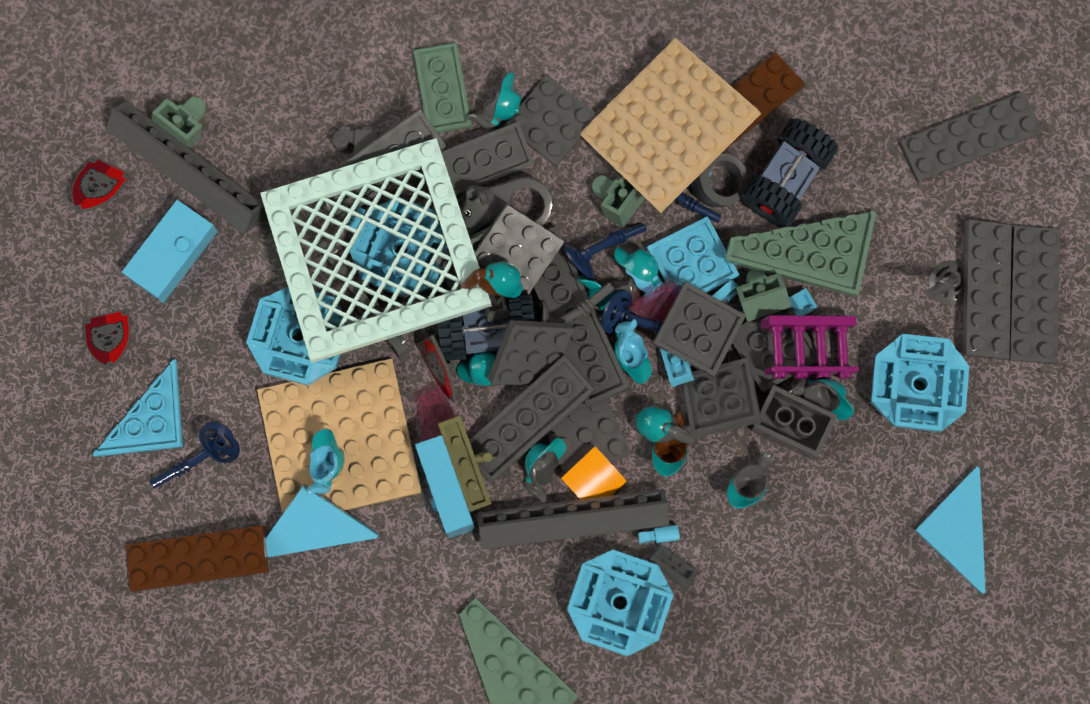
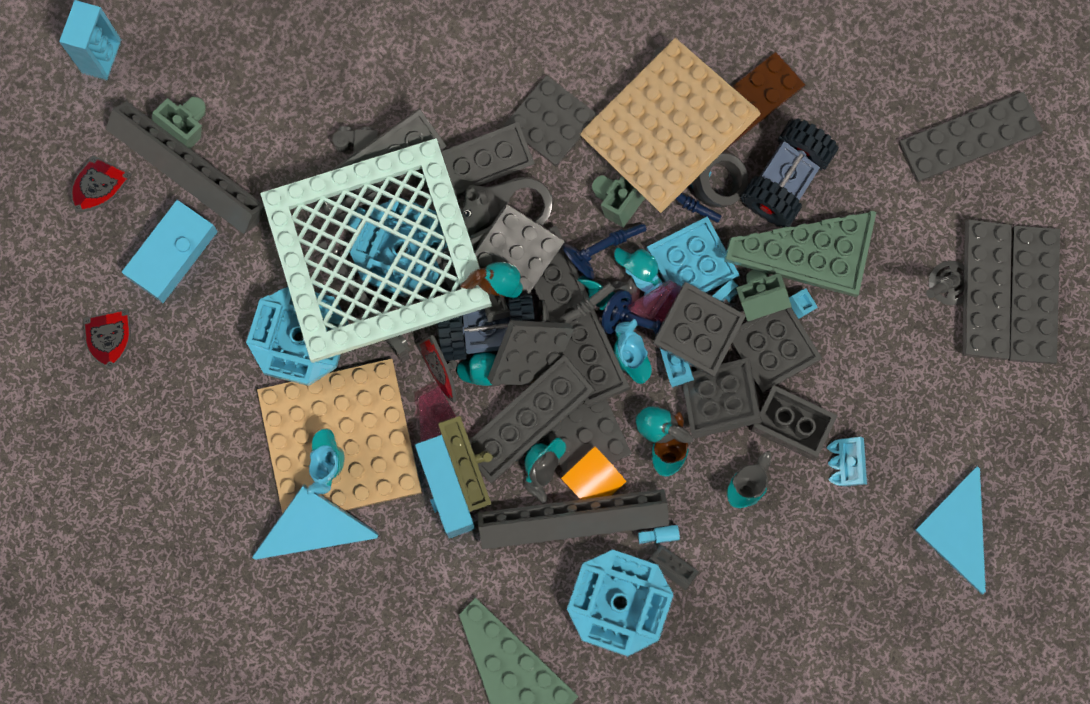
(90, 39): none -> medium azure brick
(152, 420): medium azure tile -> none
(197, 558): reddish brown plate -> none
(213, 448): dark blue dish -> none
(442, 87): sand green tile -> none
(501, 108): teal hair -> none
(819, 324): magenta fence -> none
(825, 394): dark grey hair -> none
(849, 462): none -> medium azure plate
(934, 364): medium azure piece -> none

